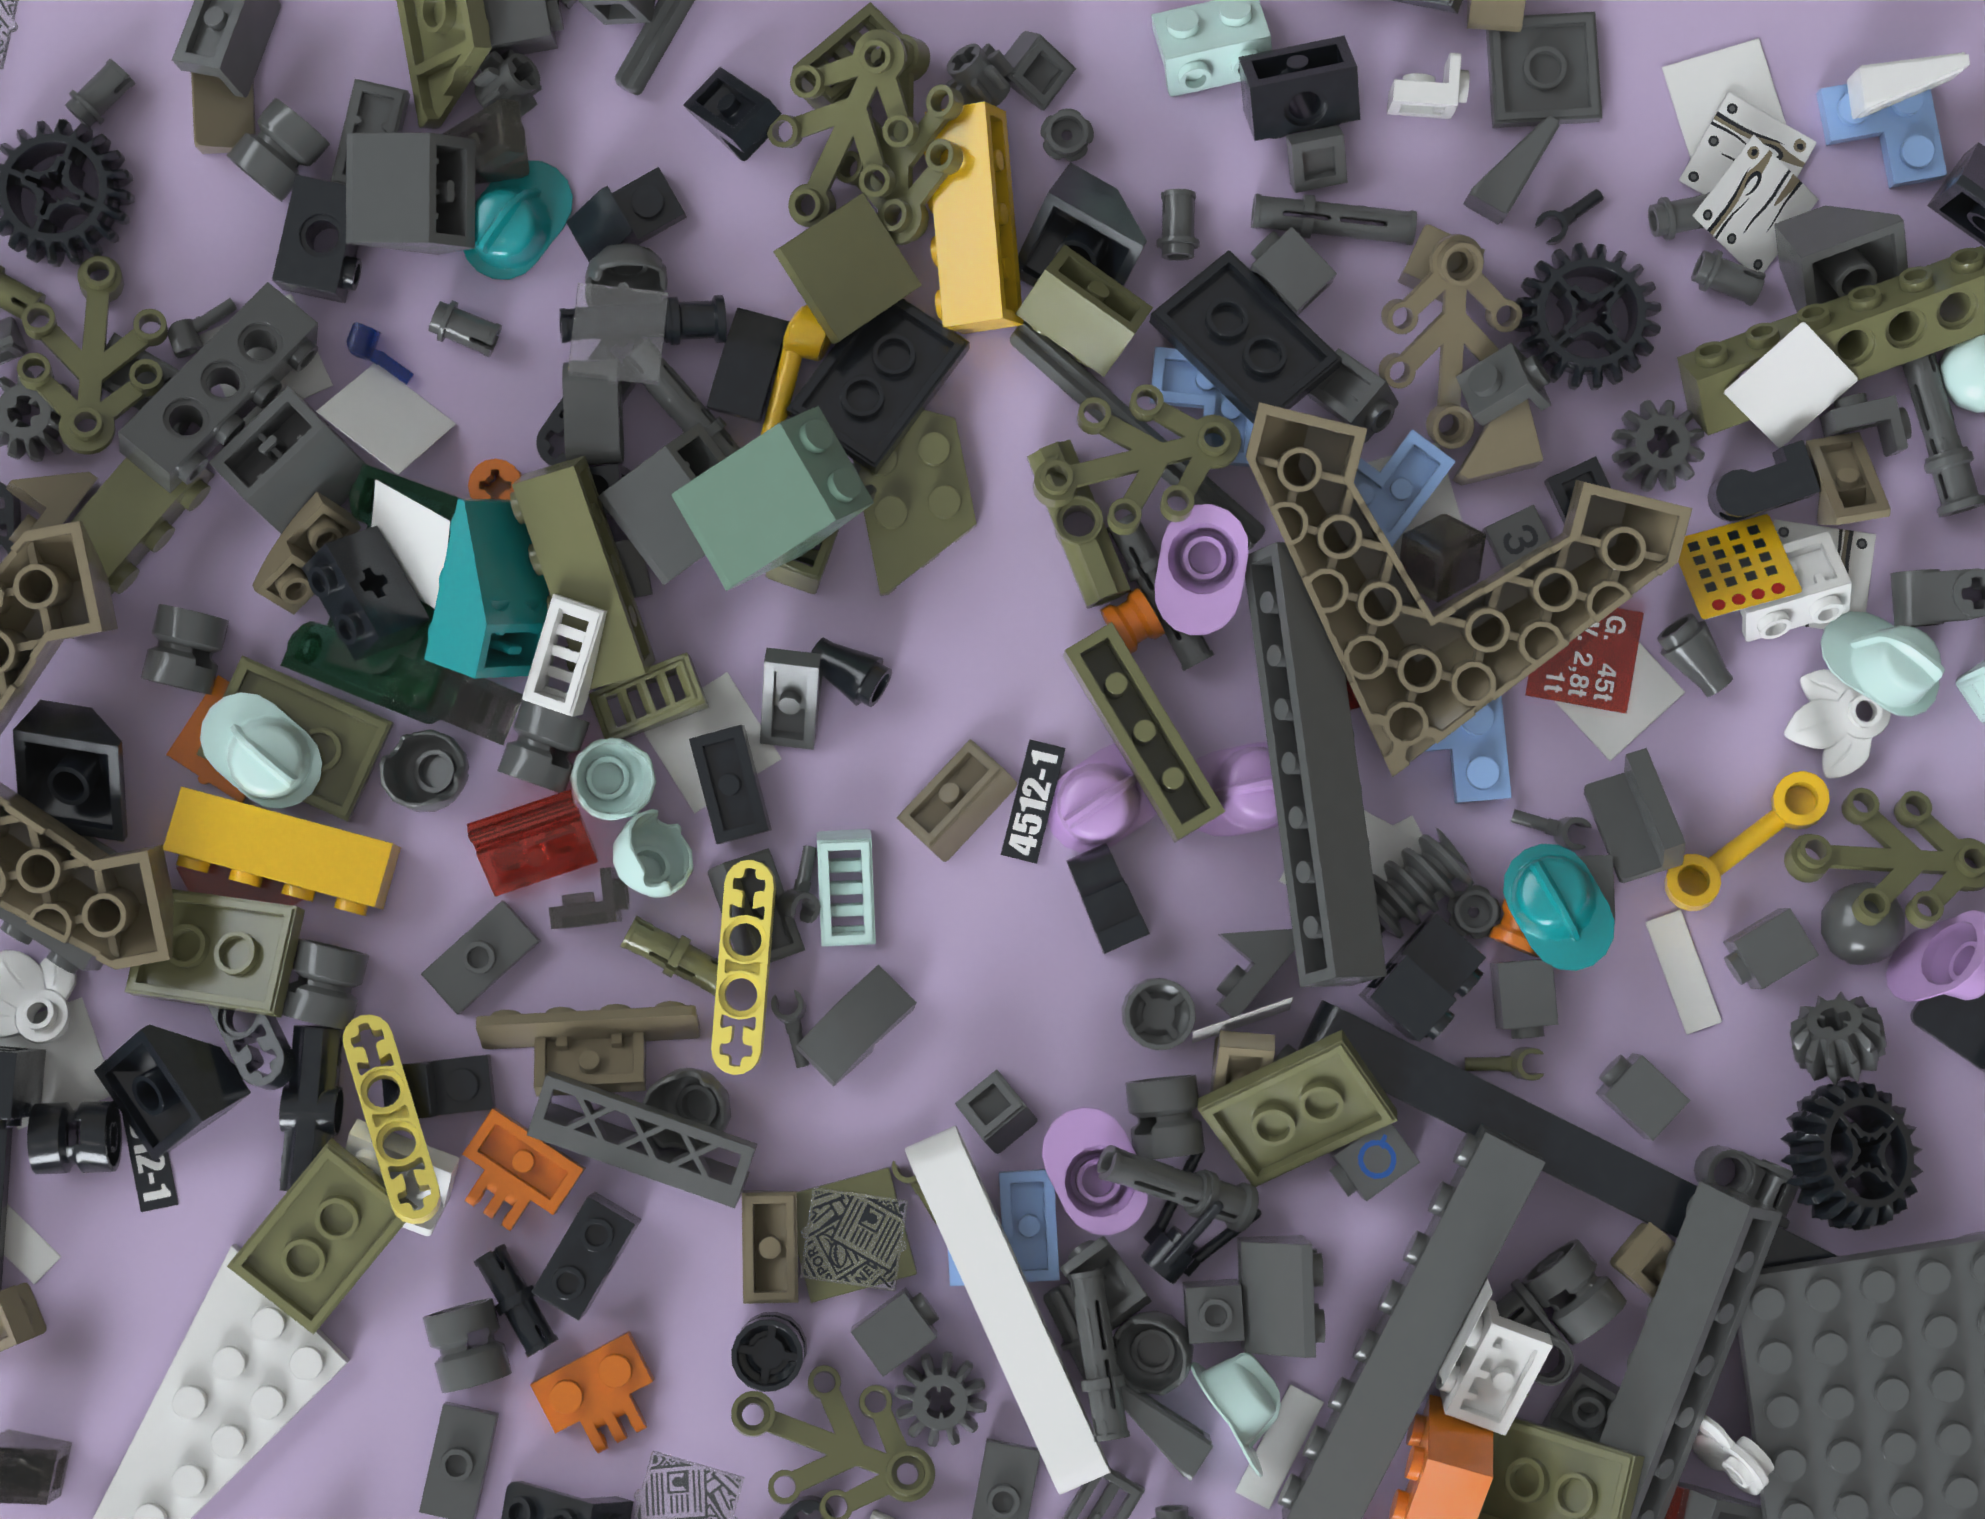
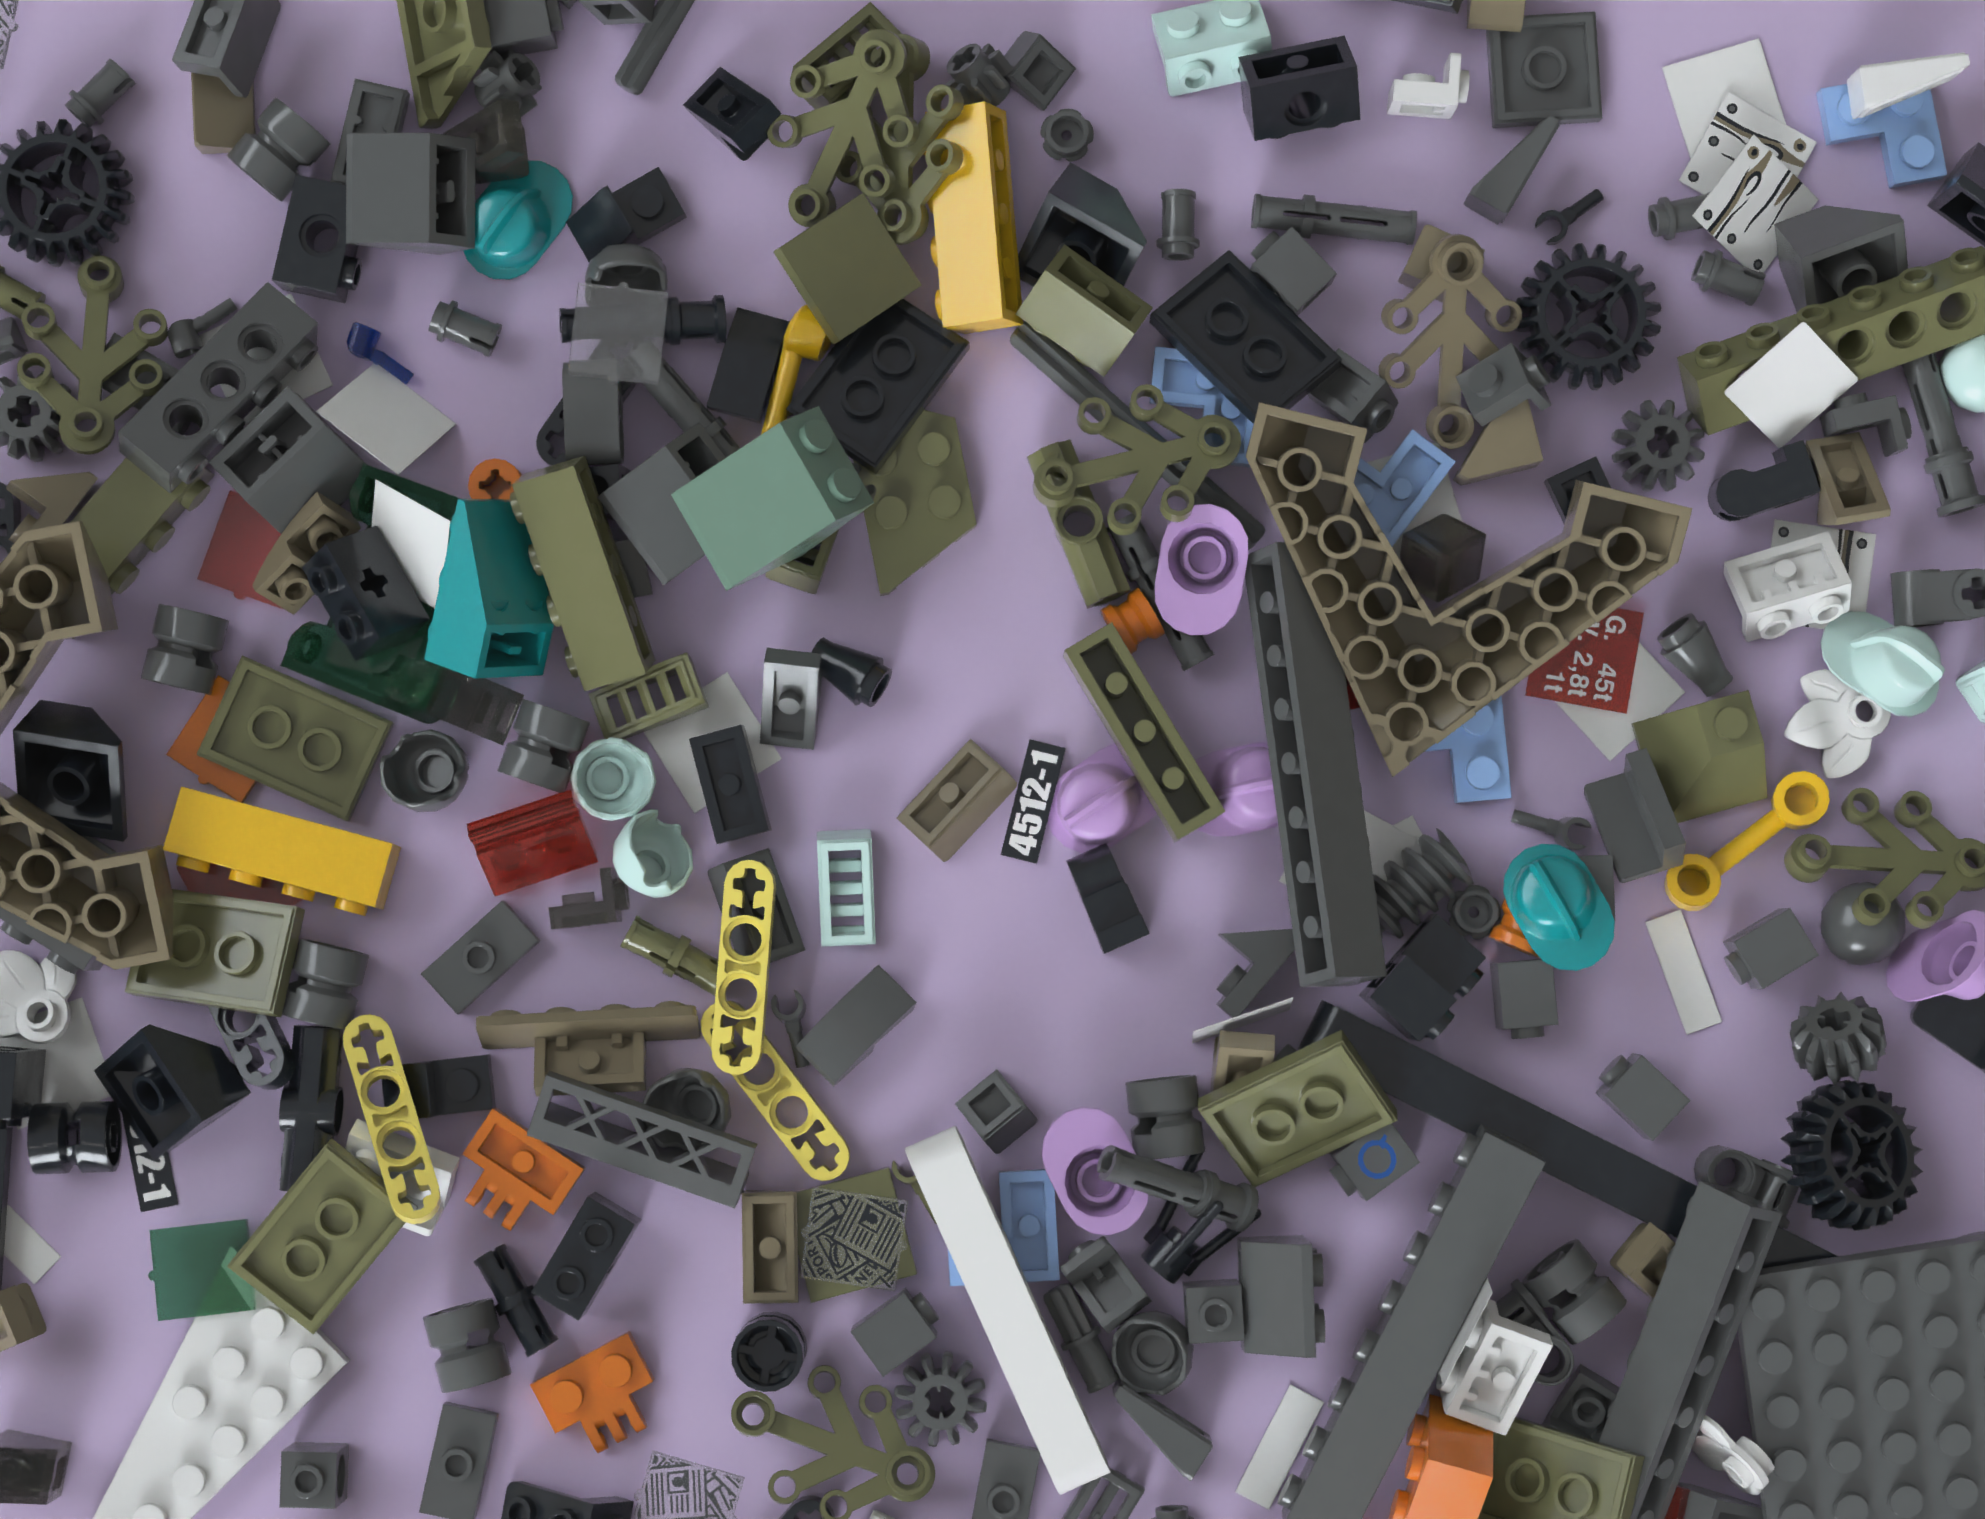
(194, 1273): none -> clear green piece
(238, 549): none -> clear red piece
(261, 750): light aqua piece -> none
(314, 1475): none -> dark grey brick
(542, 667): white slope -> none
(781, 1085): none -> light yellow beam
(790, 898): dark grey hand -> none
(1099, 1356): dark grey pin -> none
(1158, 1013): dark grey wheel -> none
(1243, 1397): light aqua piece -> none
(1316, 158): dark grey plate -> none
(1505, 1063): olive hand -> none
(1516, 535): dark grey tile -> none
(1707, 755): none -> olive slope
(1737, 567): yellow sticker -> none

